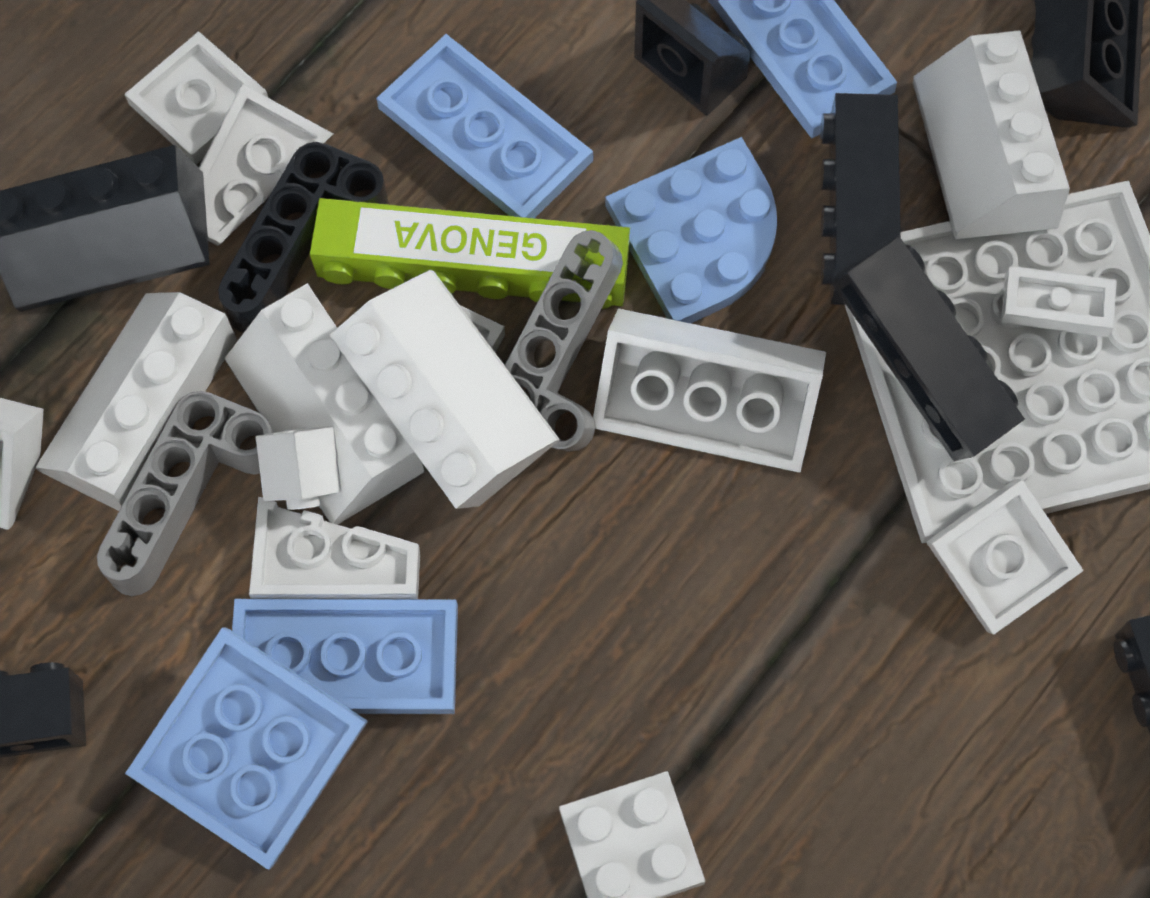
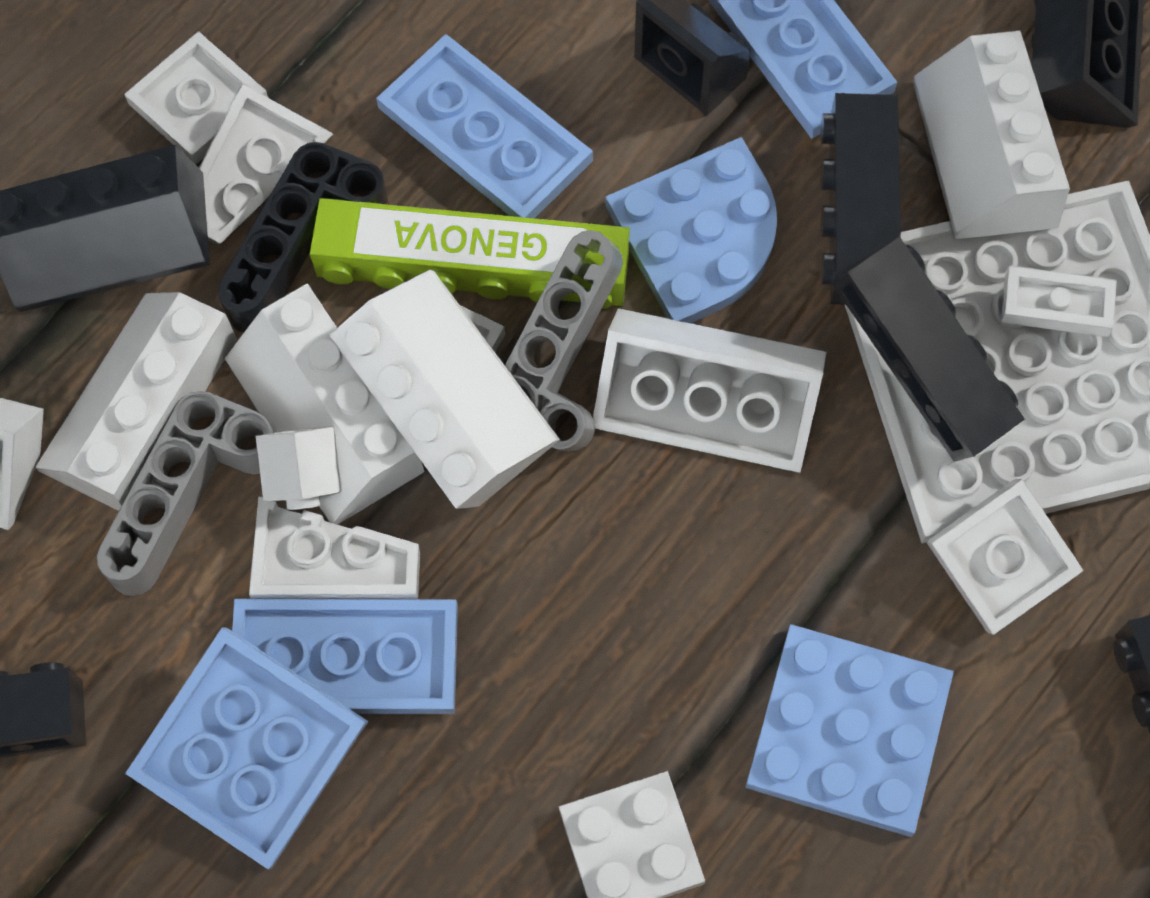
(850, 730): none -> light blue plate

